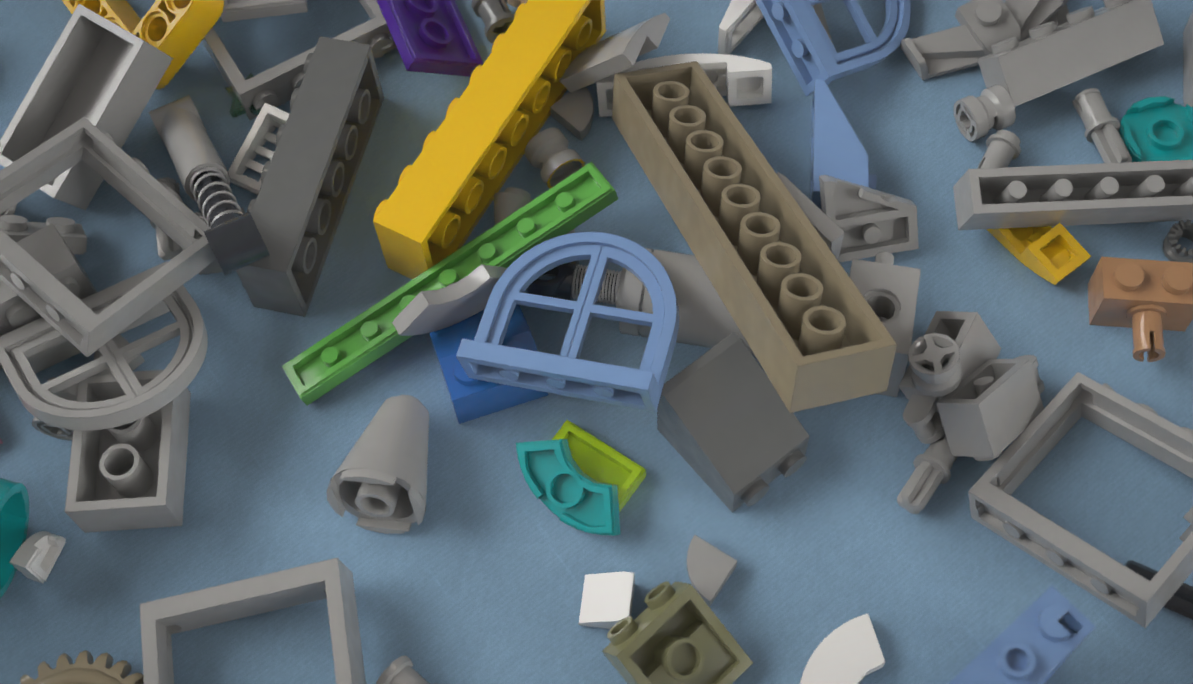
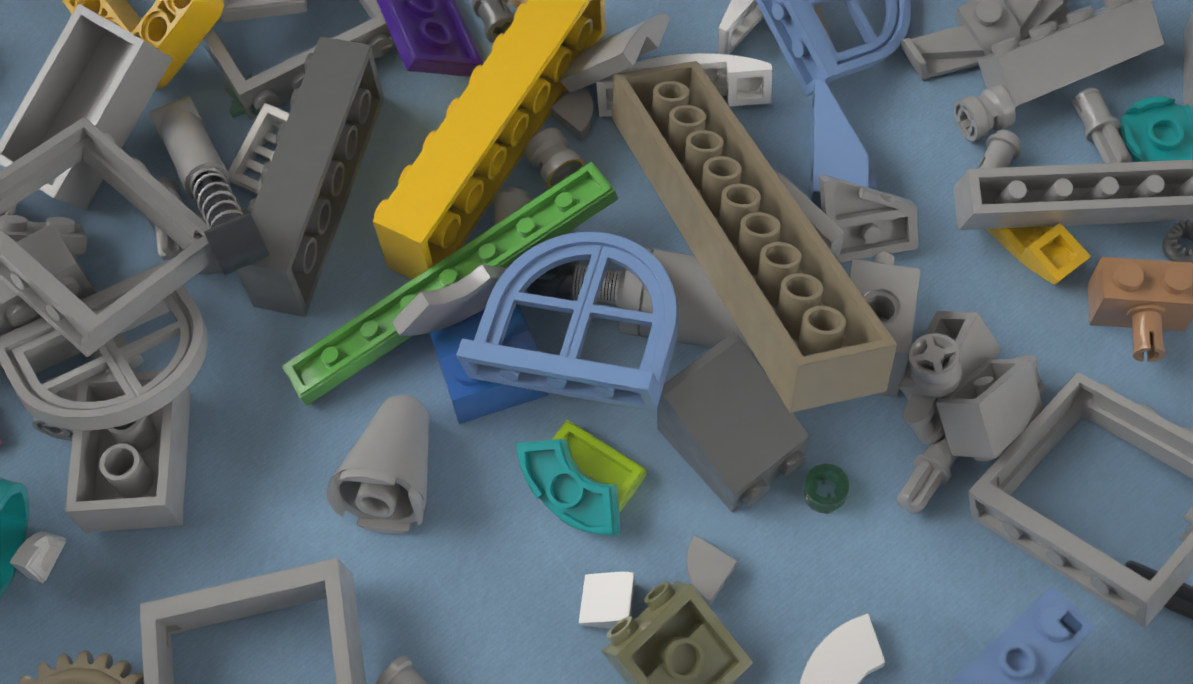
(826, 472): none -> clear green bush

